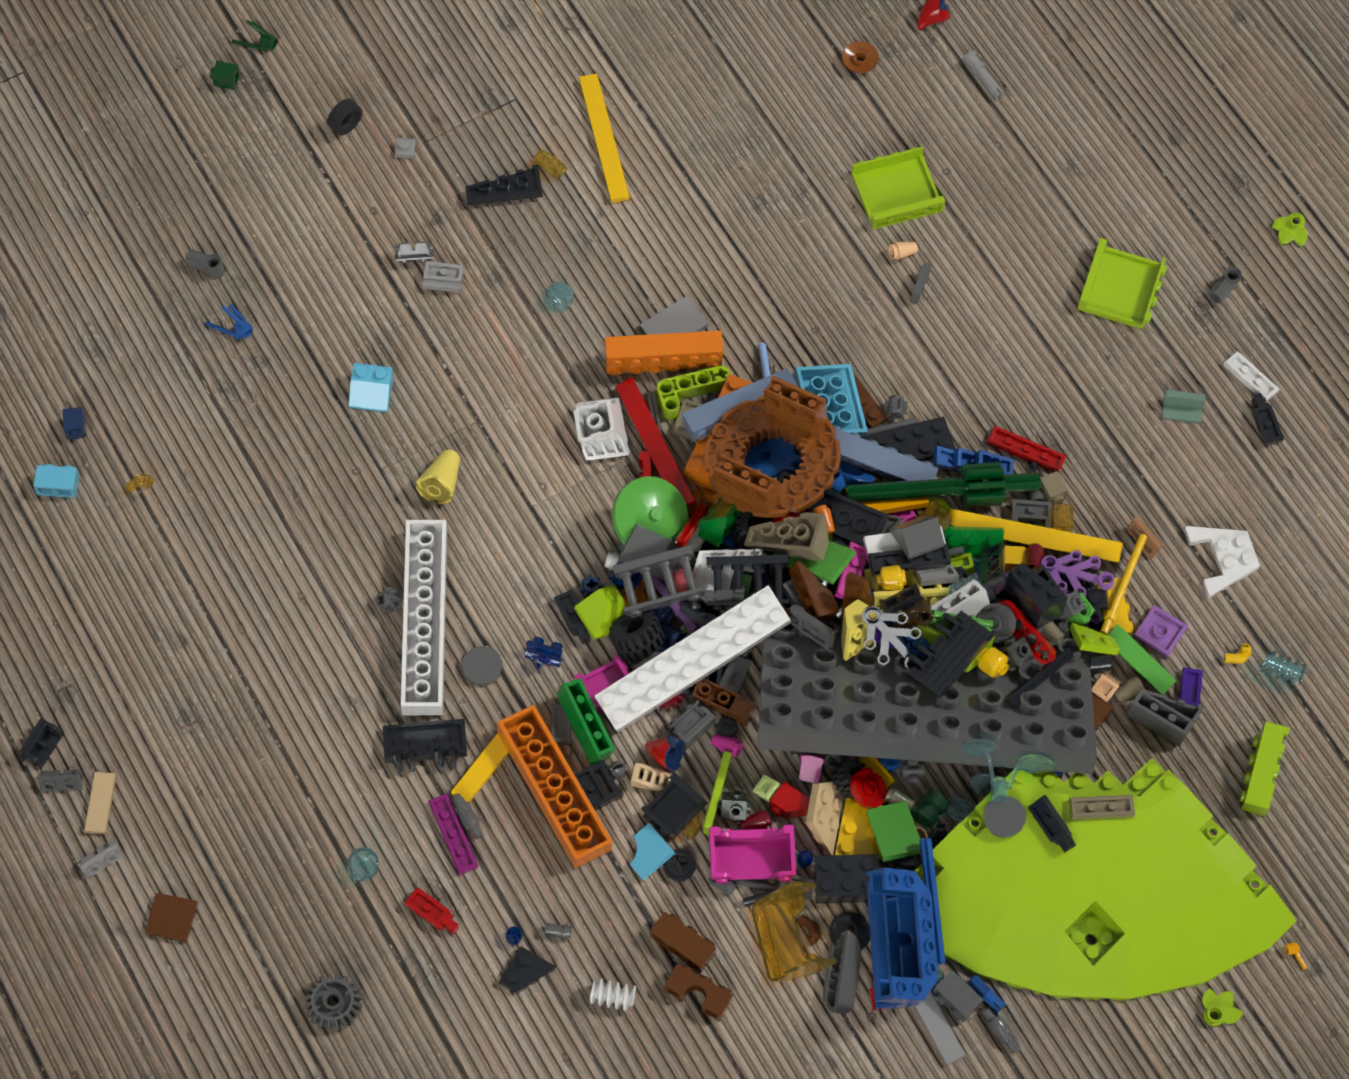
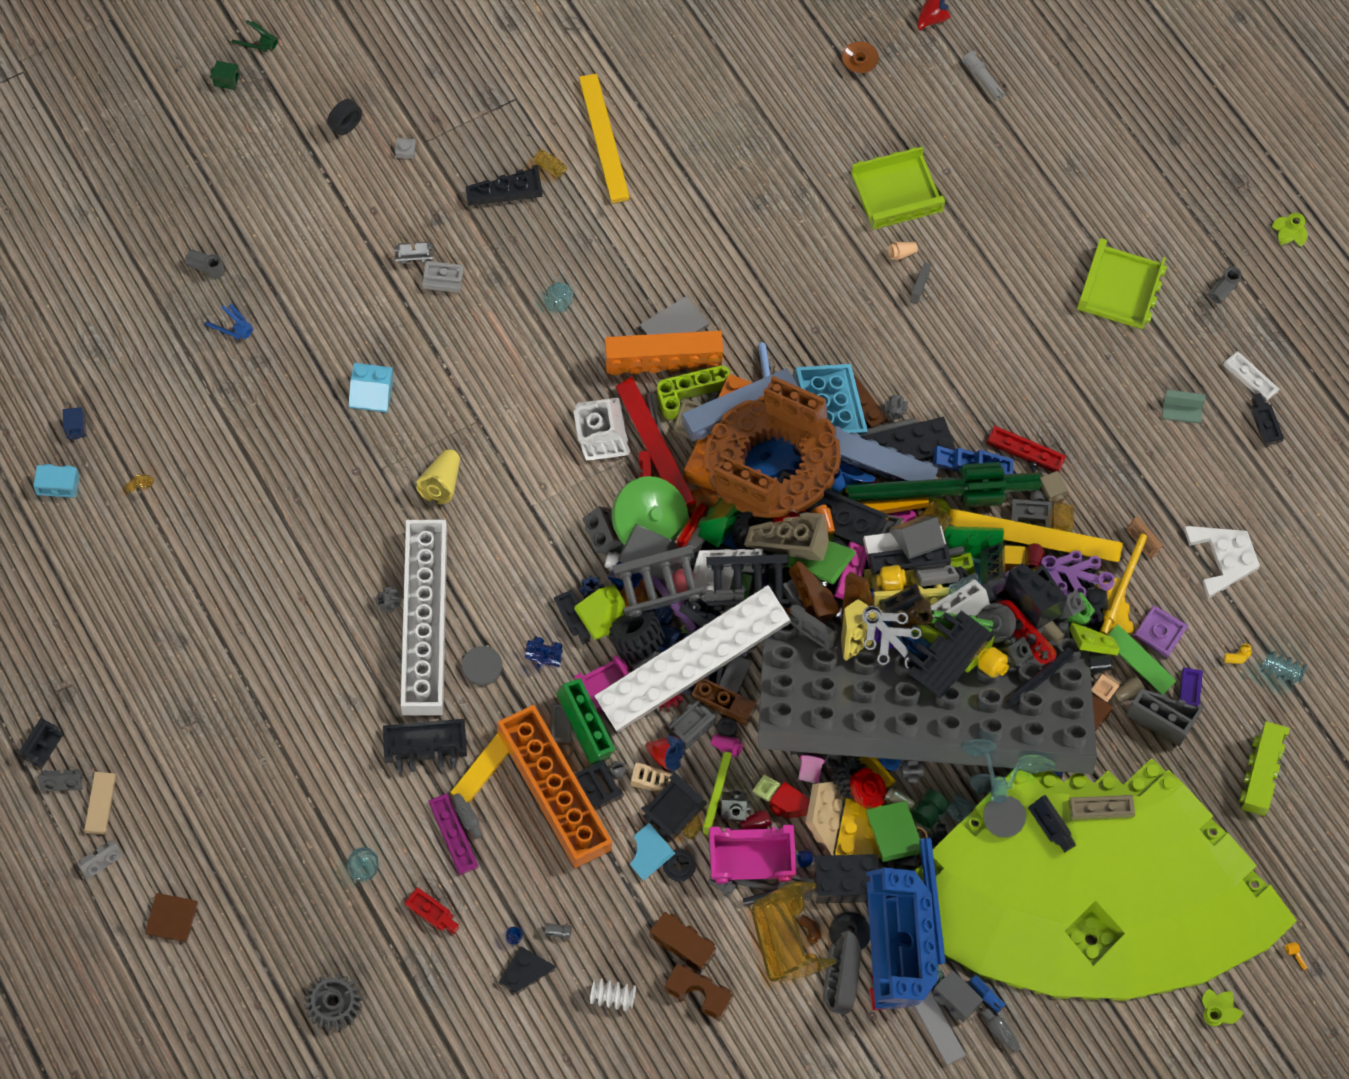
(601, 530): none -> dark grey brick

